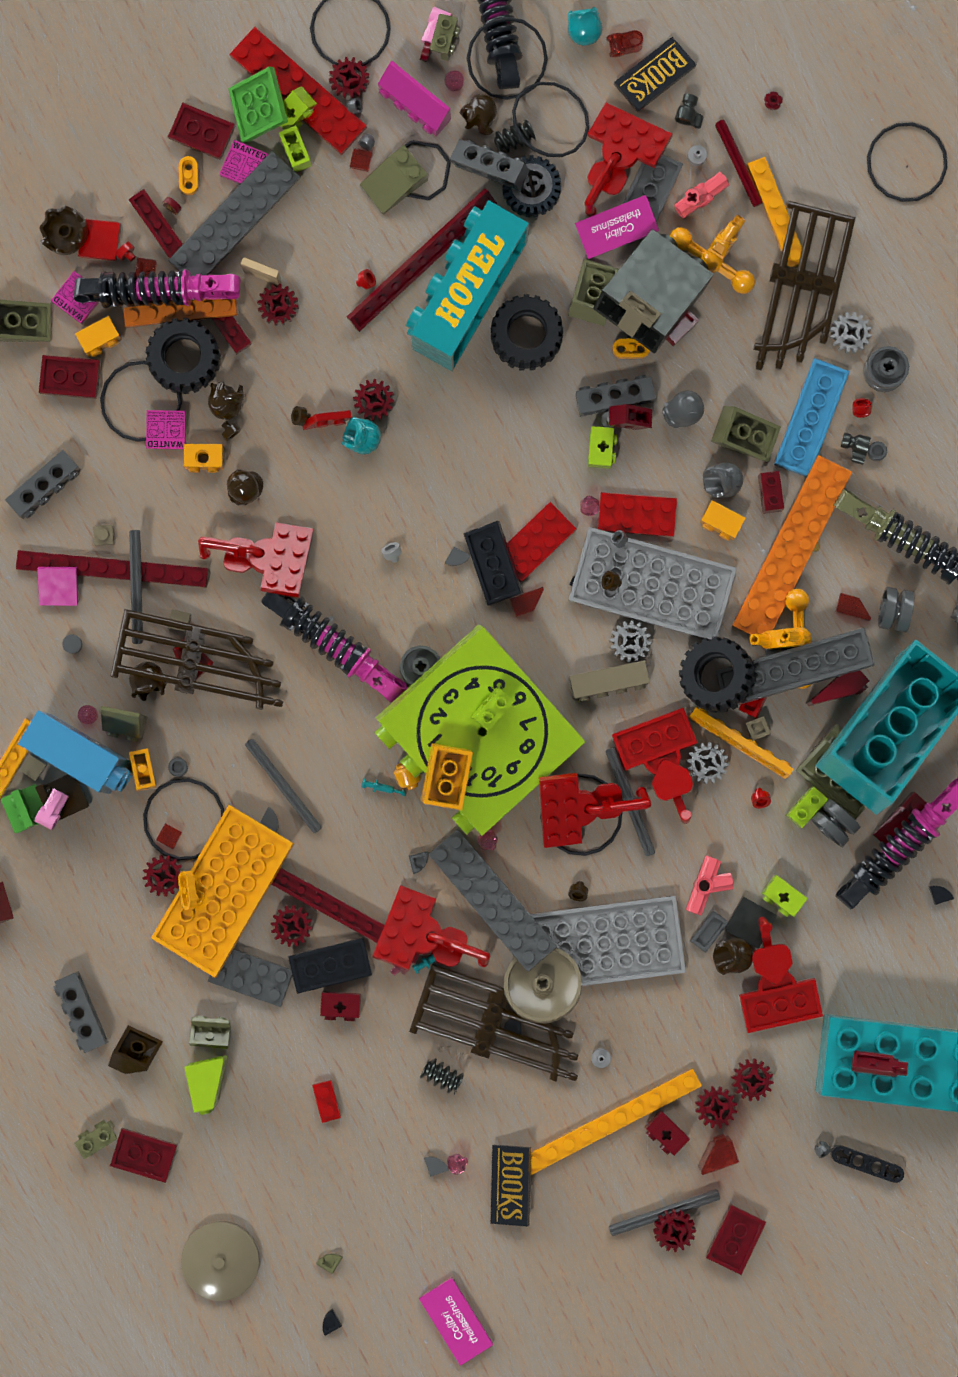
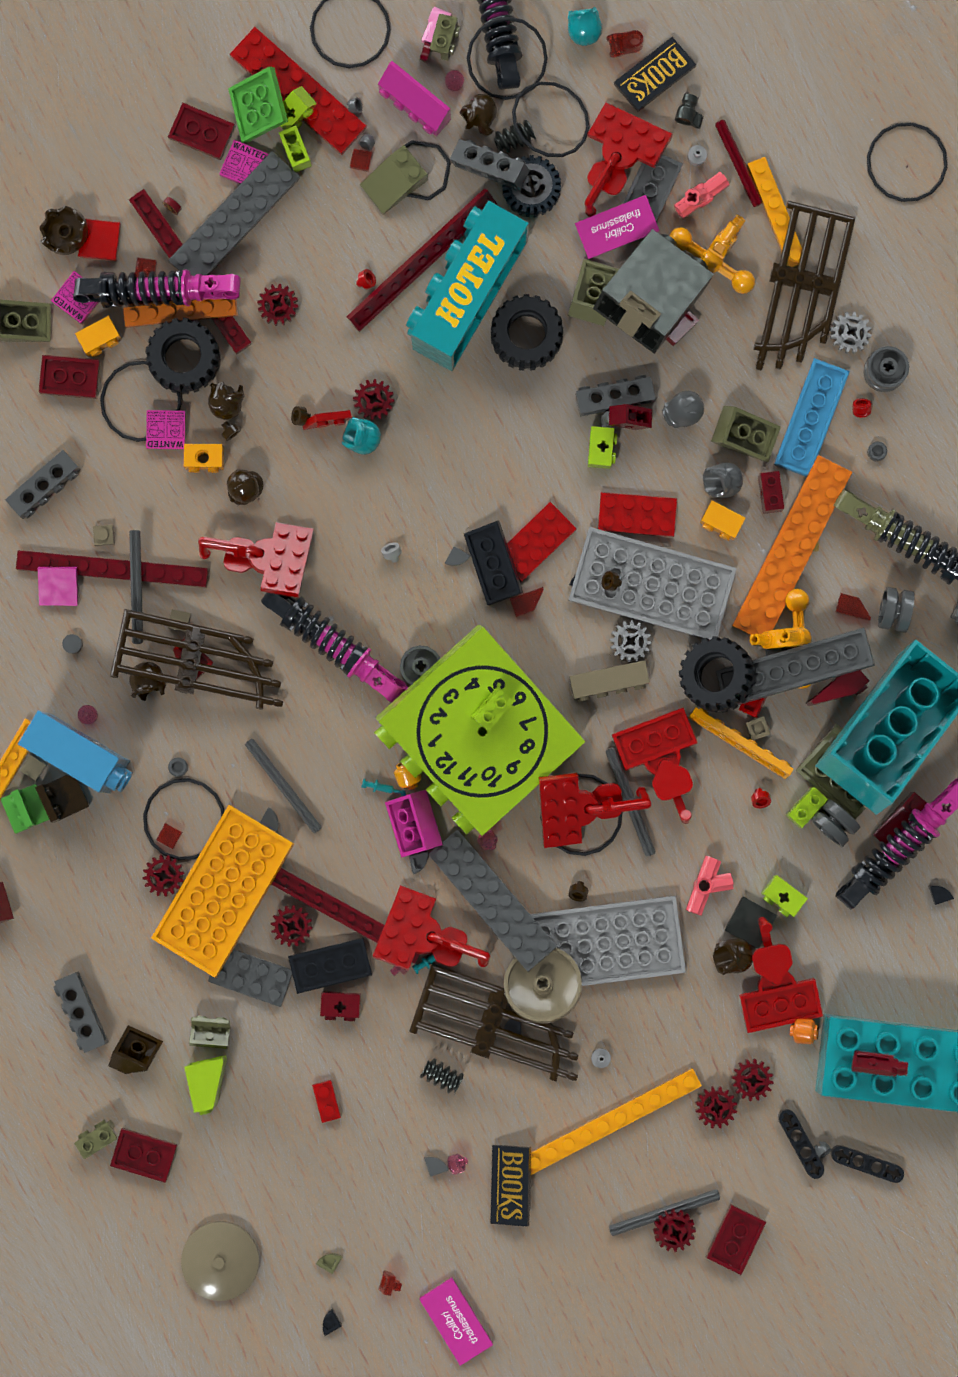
(49, 813): bright pink piece -> none
(123, 723): olive slope -> none
(125, 251): red tile -> none
(142, 770): light orange brick -> none
(187, 889): light orange plate -> none
(188, 176): light orange plate -> none
(261, 271): tan tile -> none
(356, 80): dark red gear -> none
(389, 1283): none -> clear red tile
(413, 823): none -> dark pink slope
(446, 776): light orange brick -> none
(589, 506): clear pink tile -> none
(615, 537): dark grey hinge -> none
(630, 349): light orange plate -> none
(677, 1136): dark red brick -> none
(709, 931): dark grey tile -> none
(712, 754): light grey gear -> none
(718, 1155): clear red slope -> none
(773, 105): dark red plate -> none
(799, 1144): none -> black beam
(804, 1031): none -> orange head
(859, 446): pearl dark grey piece -> none

